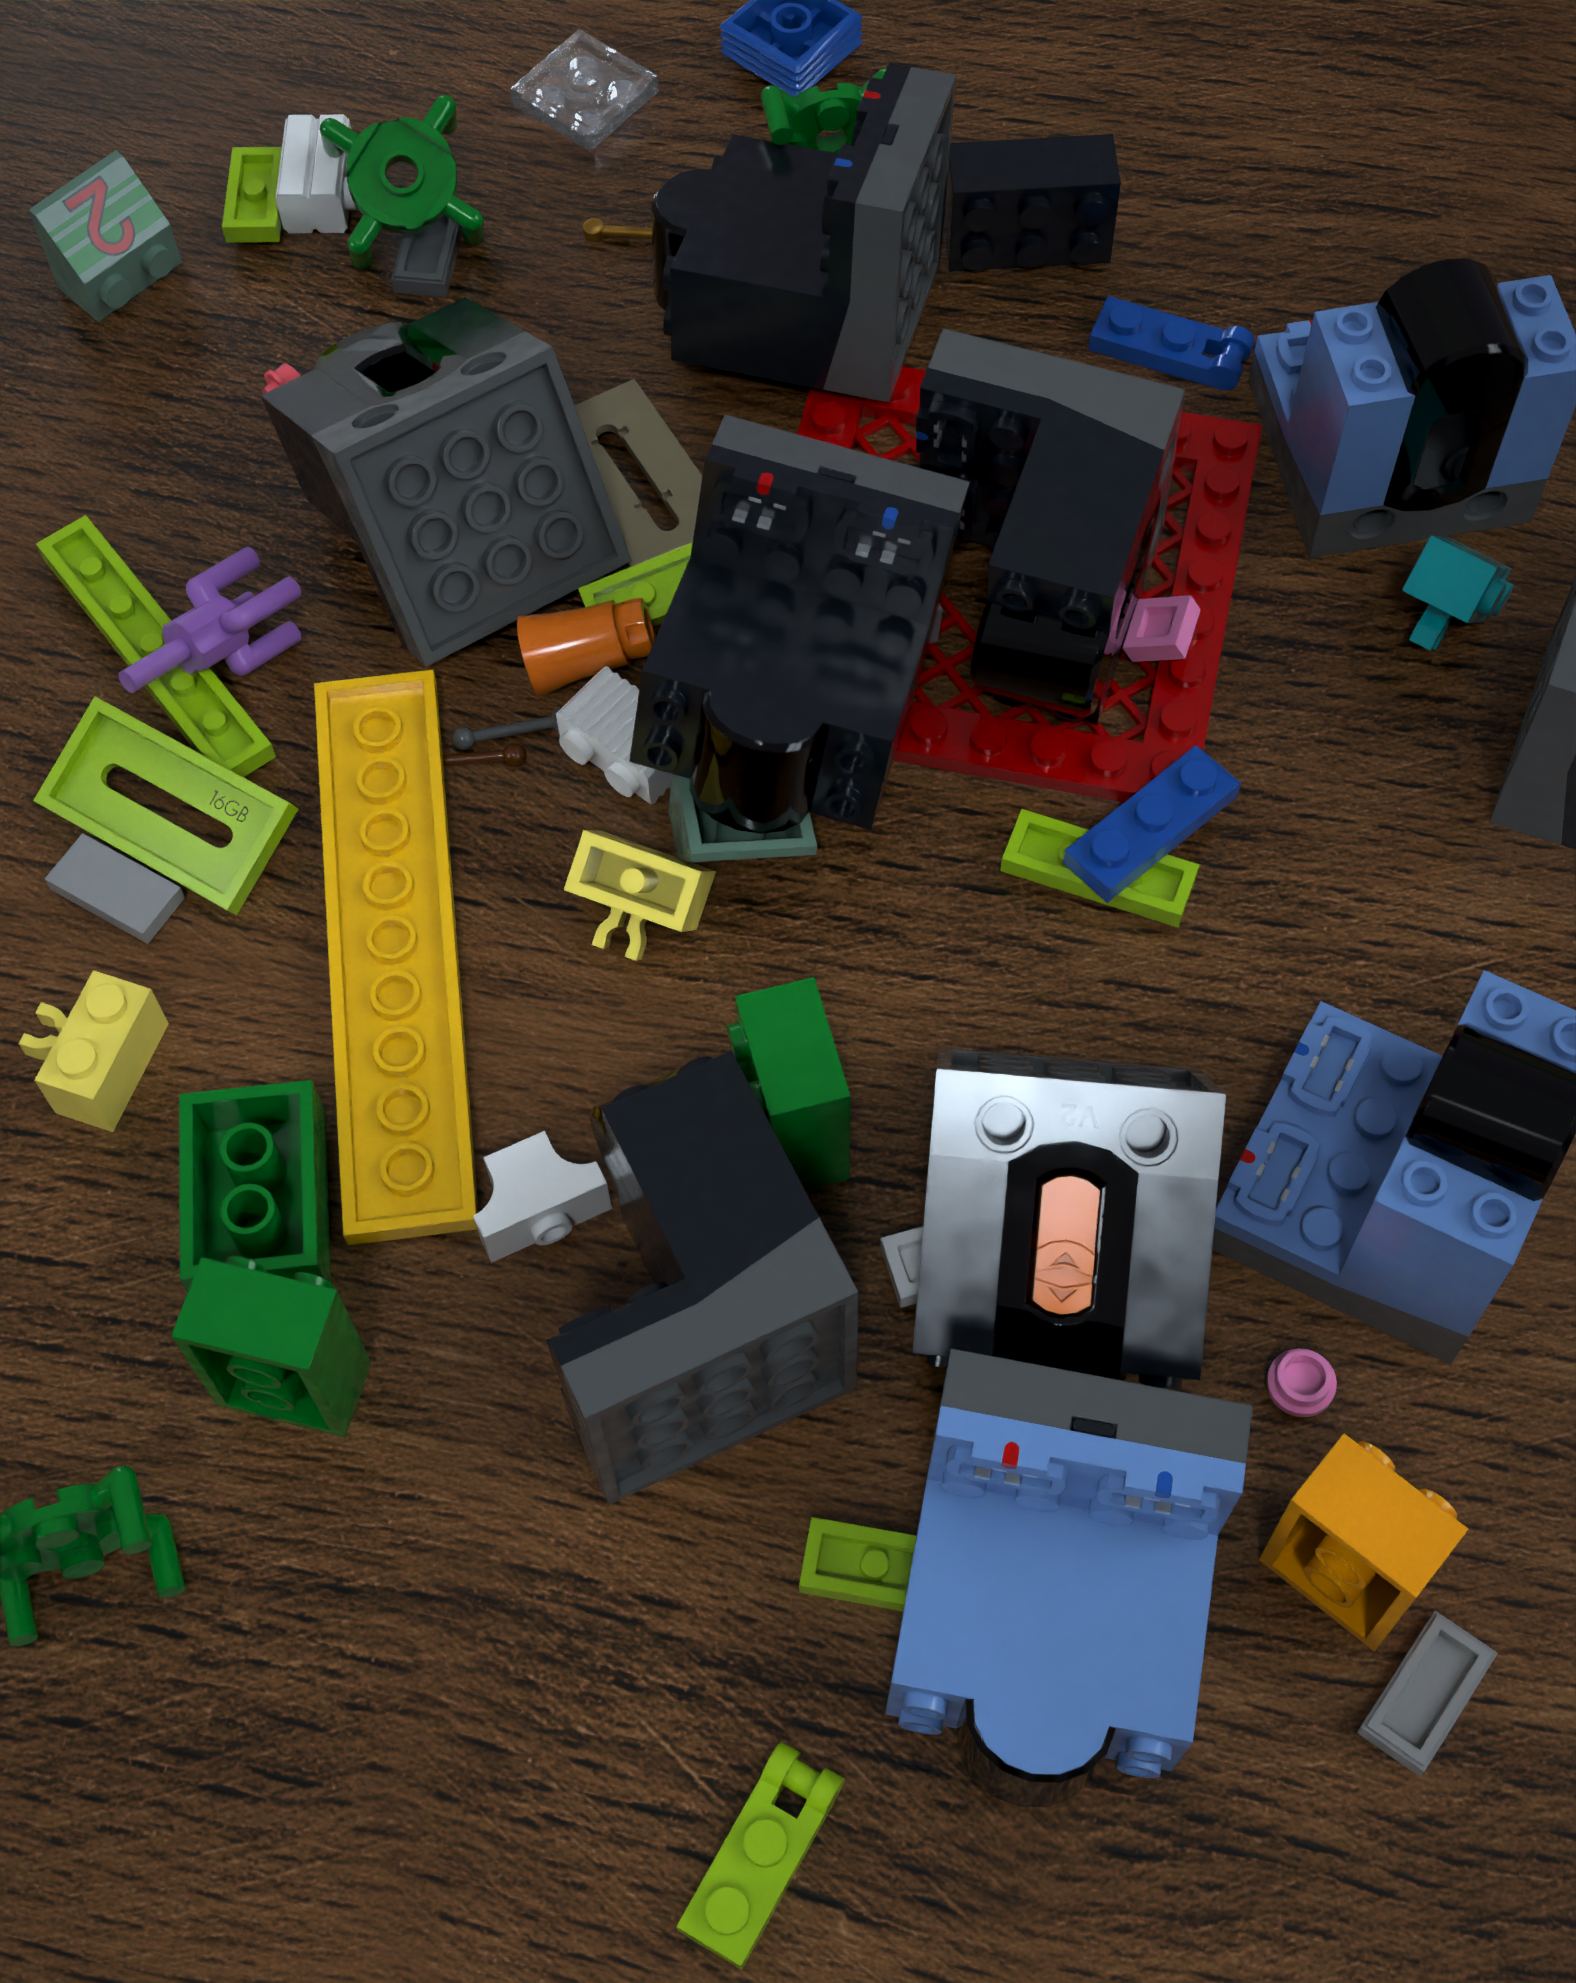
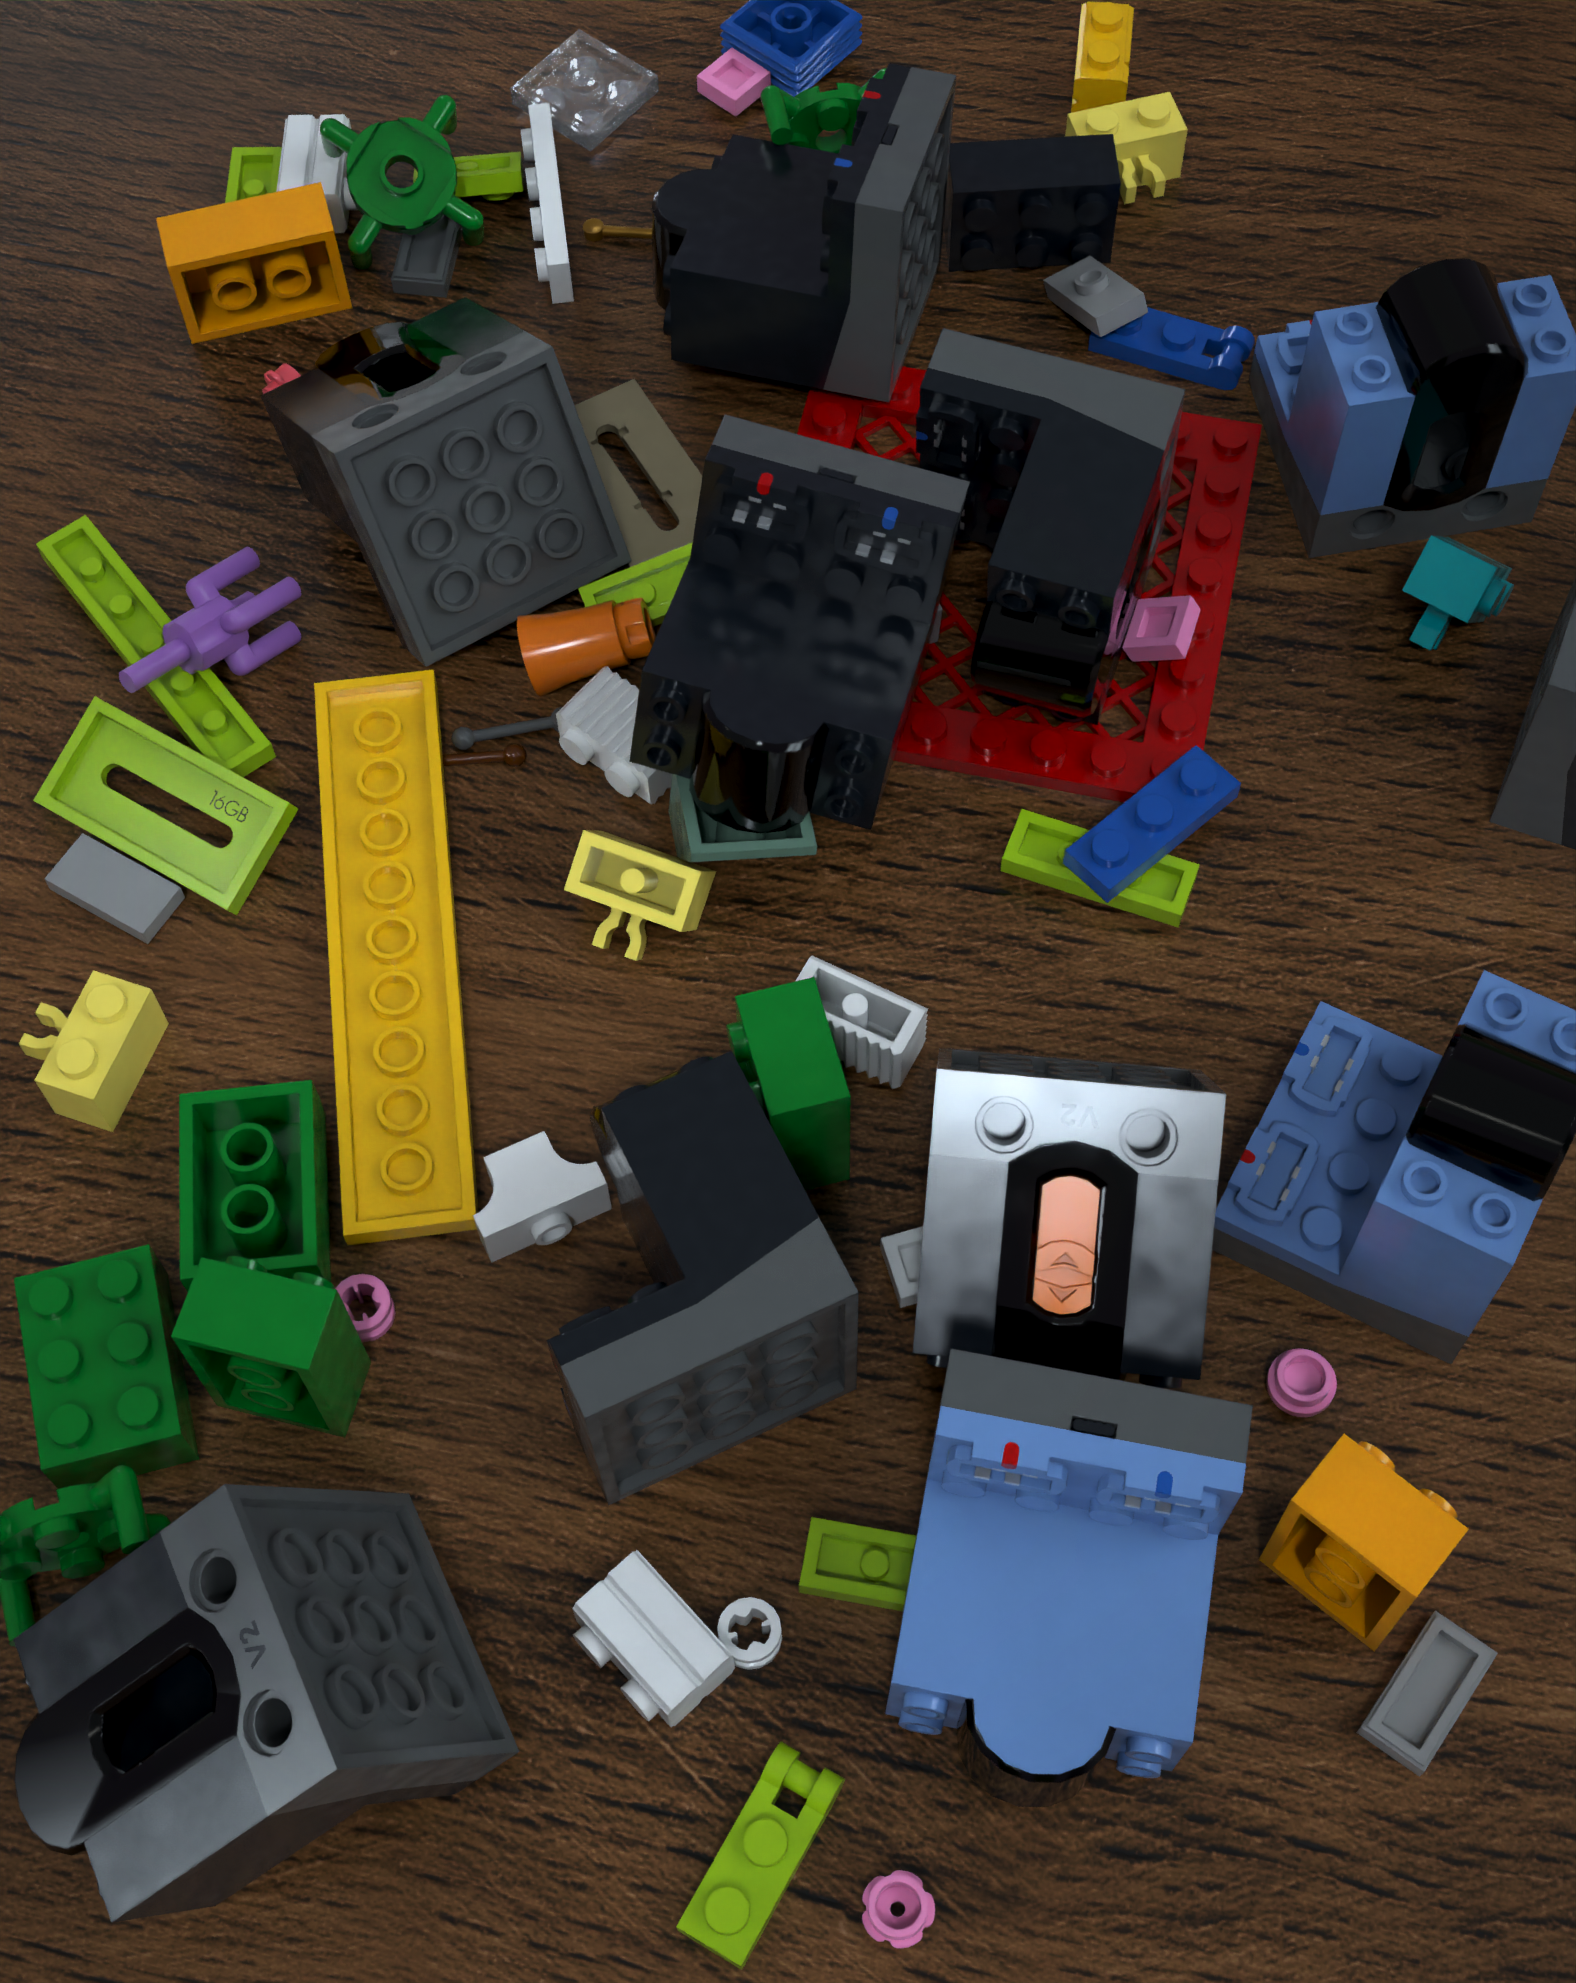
(104, 237): sand green slope -> none
(104, 1368): none -> green brick
(248, 1693): none -> piece
(254, 262): none -> light orange brick
(359, 1286): none -> bright pink bush
(488, 175): none -> lime plate
(548, 219): none -> white plate
(652, 1640): none -> white brick
(733, 81): none -> bright pink plate
(741, 1612): none -> white bush
(868, 1023): none -> white brick
(902, 1888): none -> bright pink plate
(1095, 296): none -> light grey plate
(1102, 55): none -> yellow brick
(1146, 138): none -> light yellow brick

